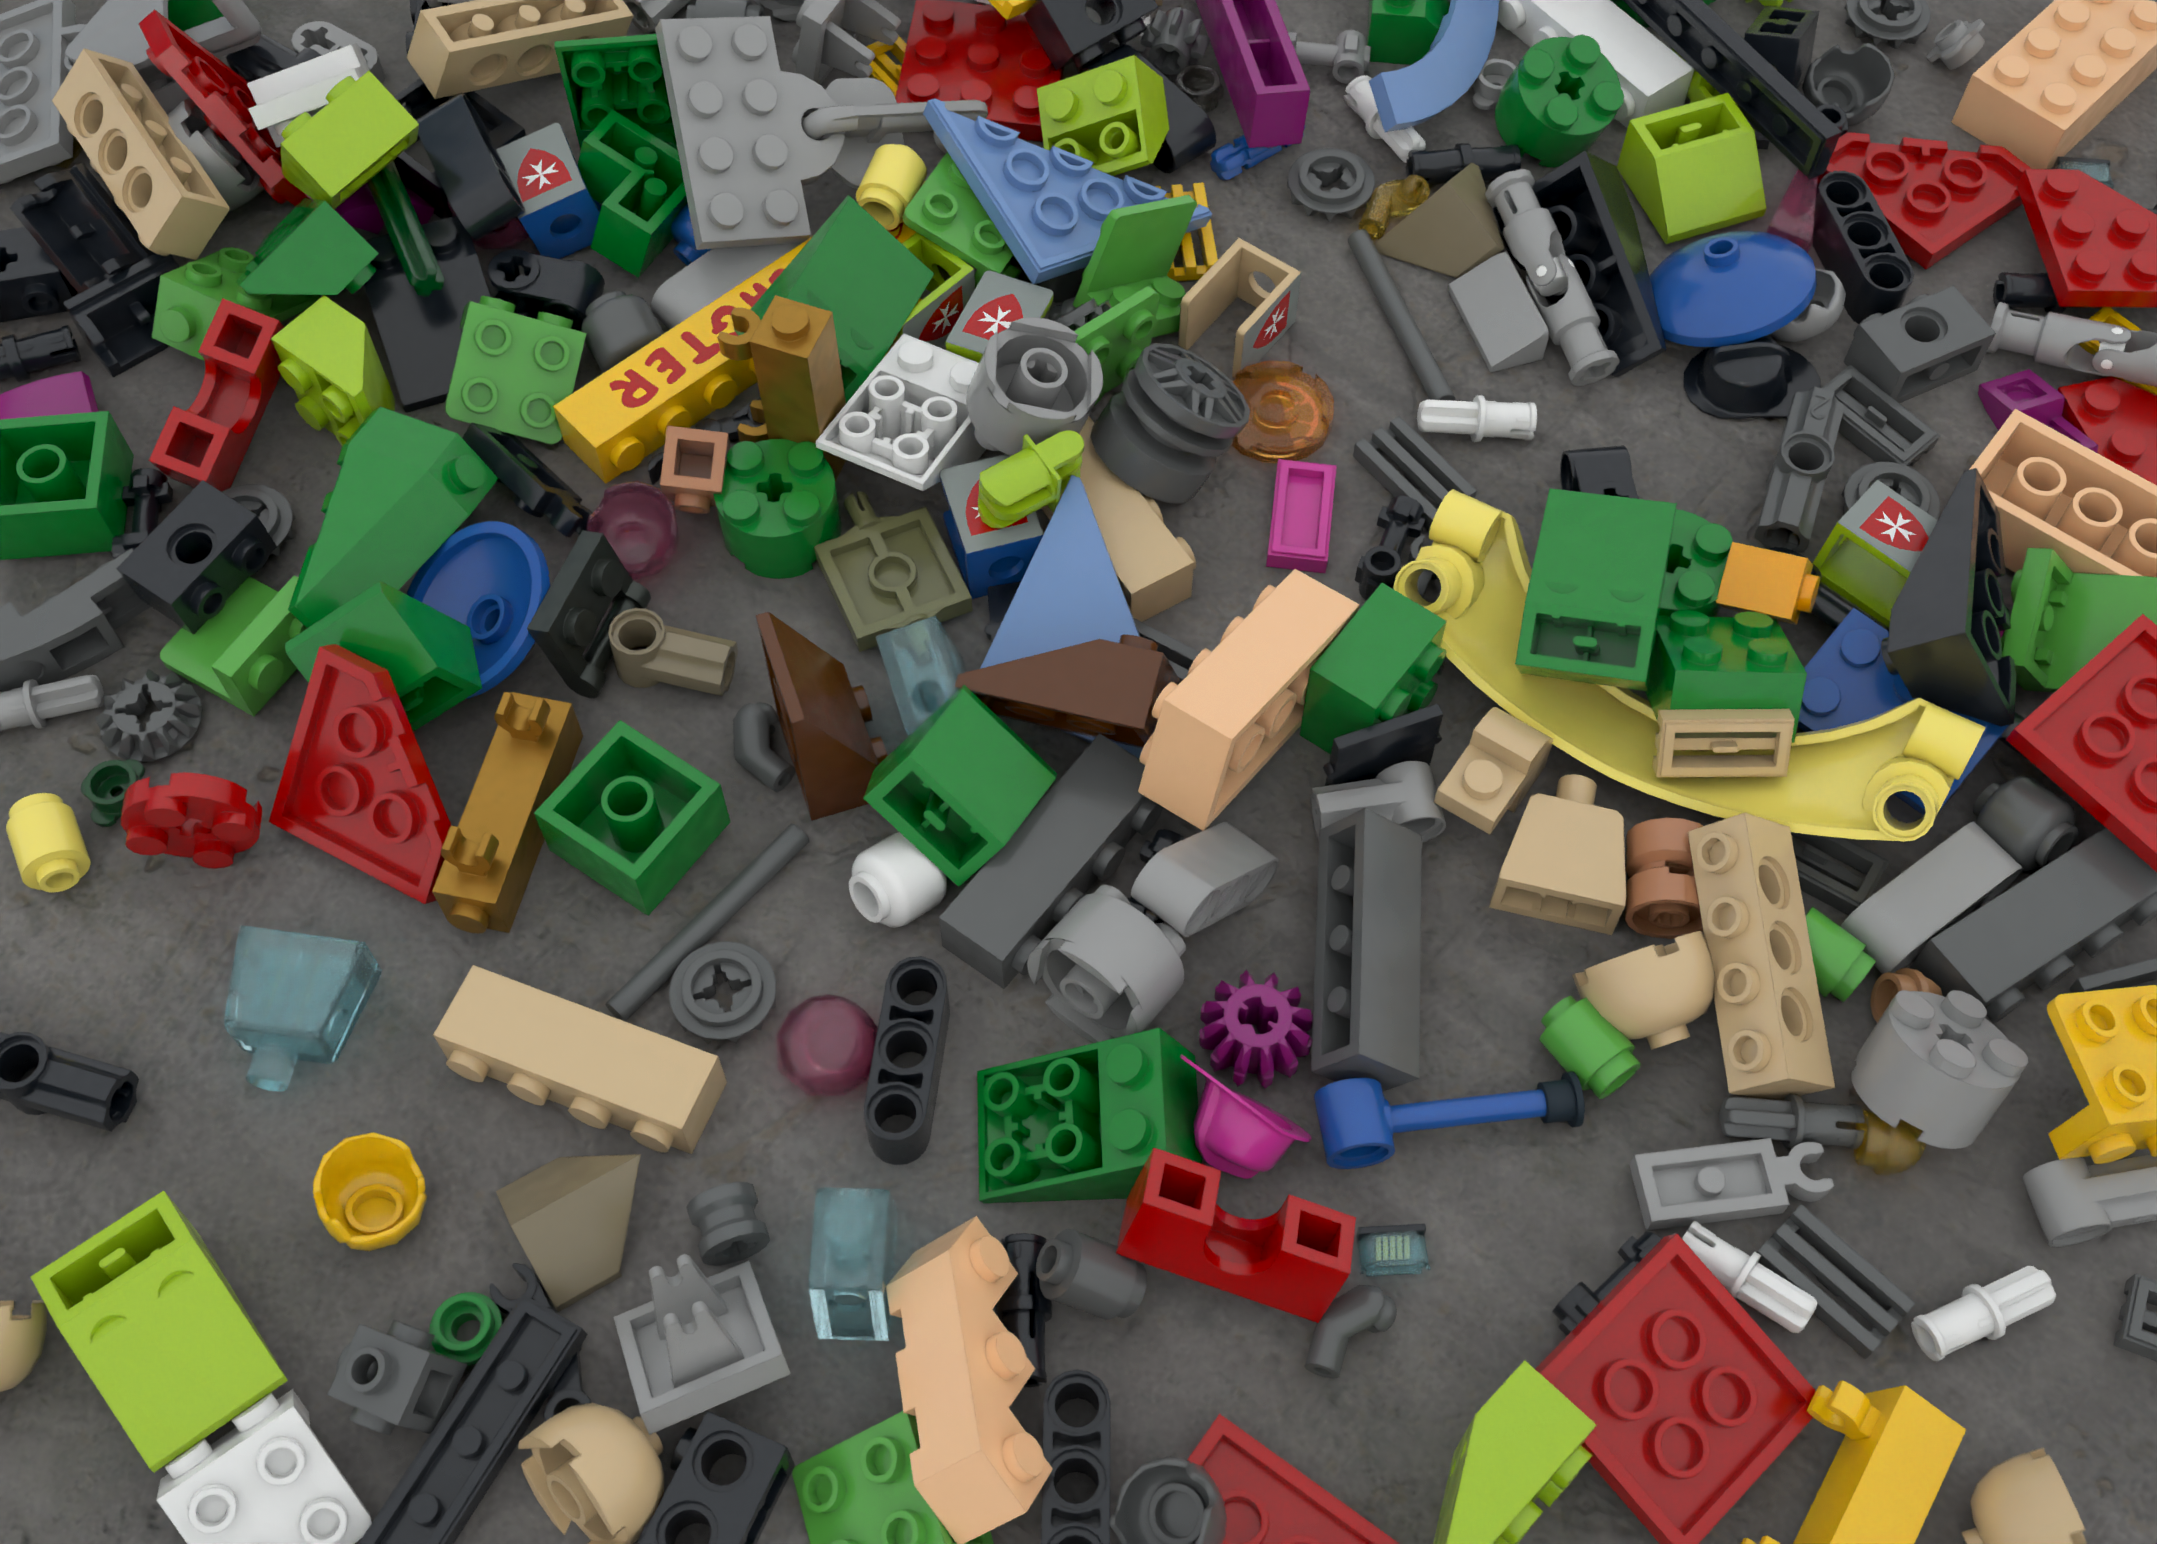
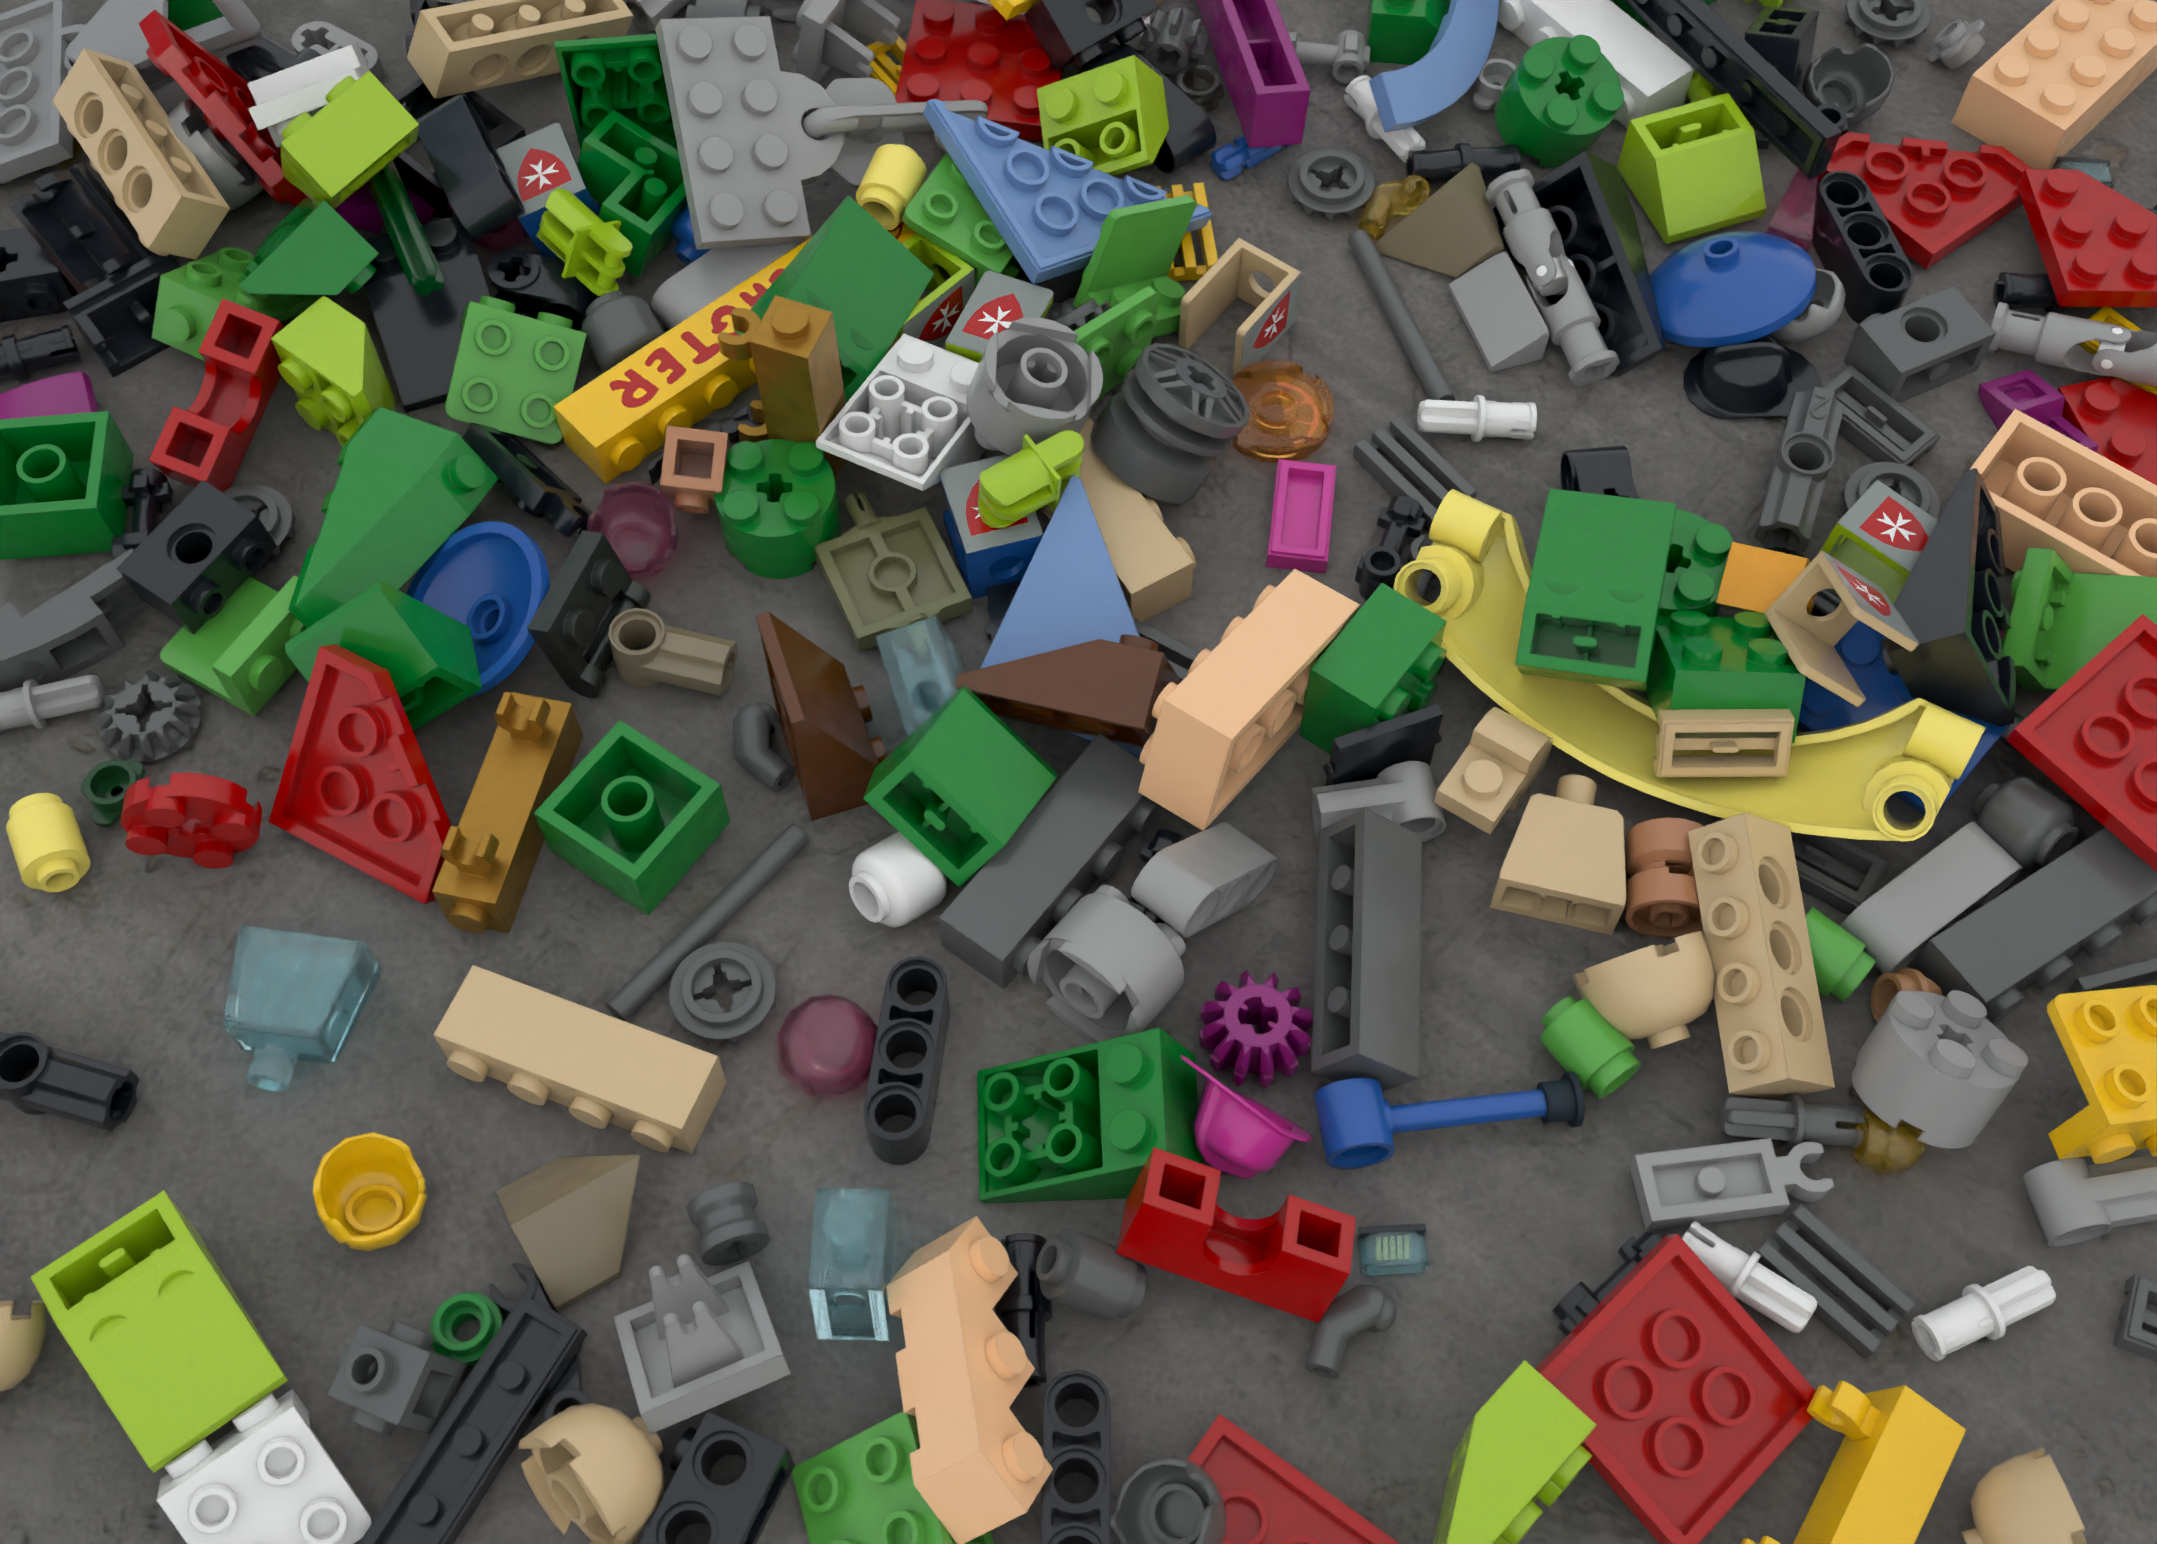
(584, 242): none -> lime arm
(1812, 638): none -> tan piece

